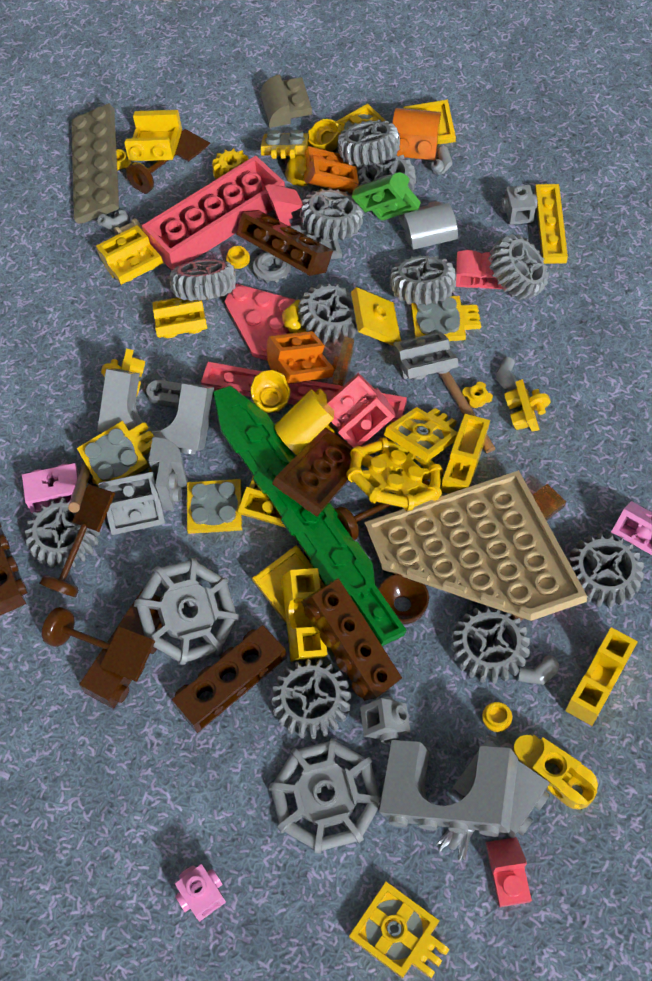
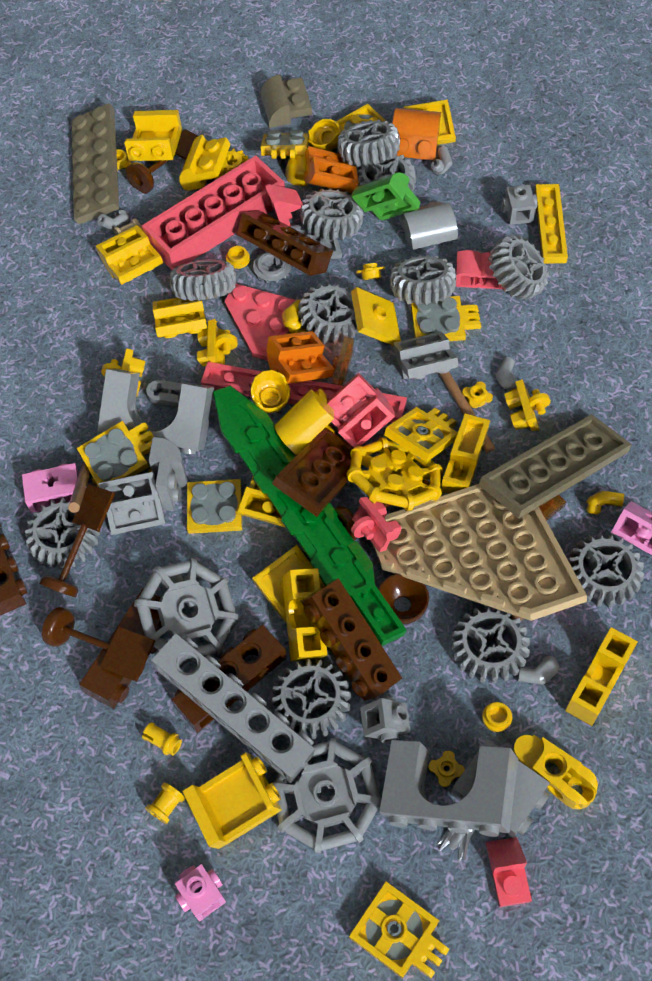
(162, 739): none -> yellow pin
(165, 803): none -> yellow bush
(203, 162): none -> yellow brick
(218, 344): none -> yellow hips
(233, 801): none -> yellow panel
(286, 762): none -> light grey brick
(370, 271): none -> yellow plate
(371, 523): none -> coral hips
(446, 777): none -> yellow plate
(554, 465): none -> dark tan plate
(602, 498): none -> yellow arm

